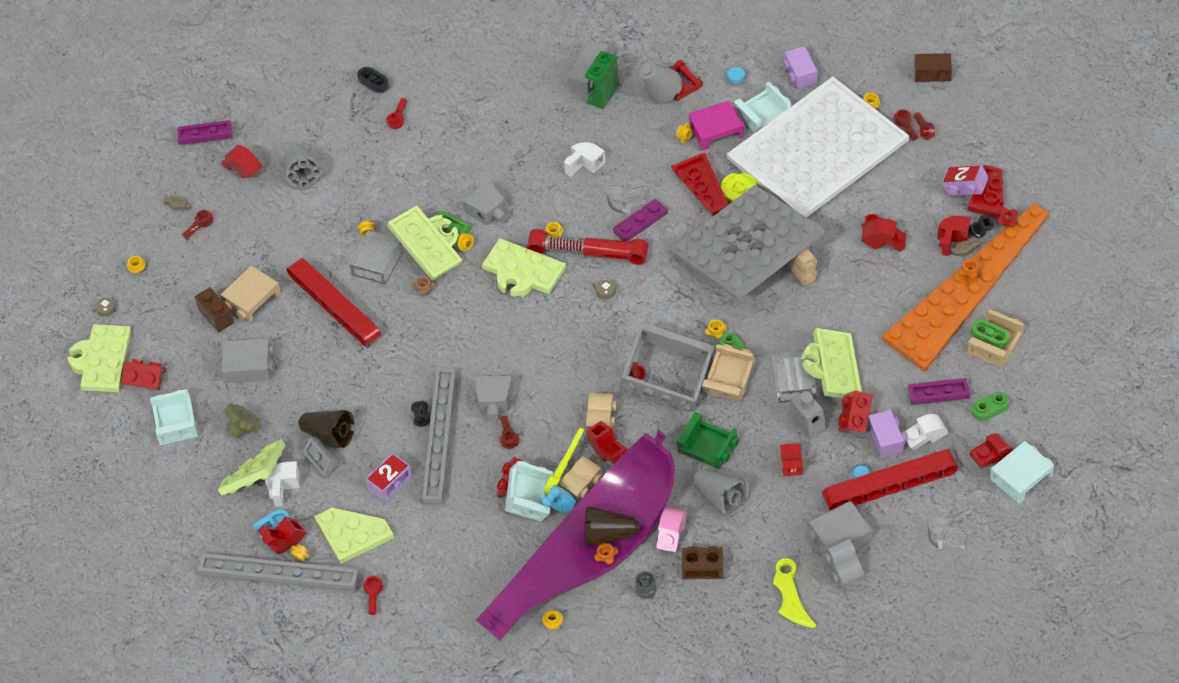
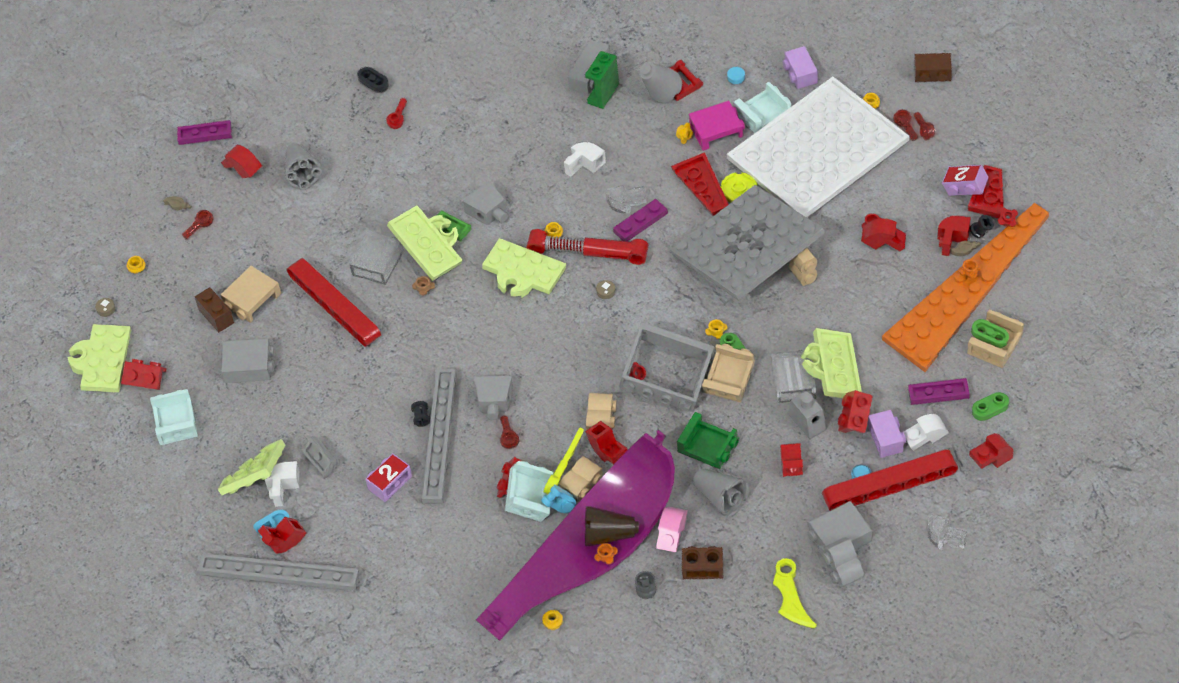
(241, 420): olive plant -> none
(299, 552): yellow plate -> none
(329, 426): dark brown cone -> none
(352, 532): yellowish green plate -> none
(366, 226): yellow plate -> none
(372, 587): red plate -> none
(465, 241): yellow plate -> none
(1021, 471): light aqua panel -> none

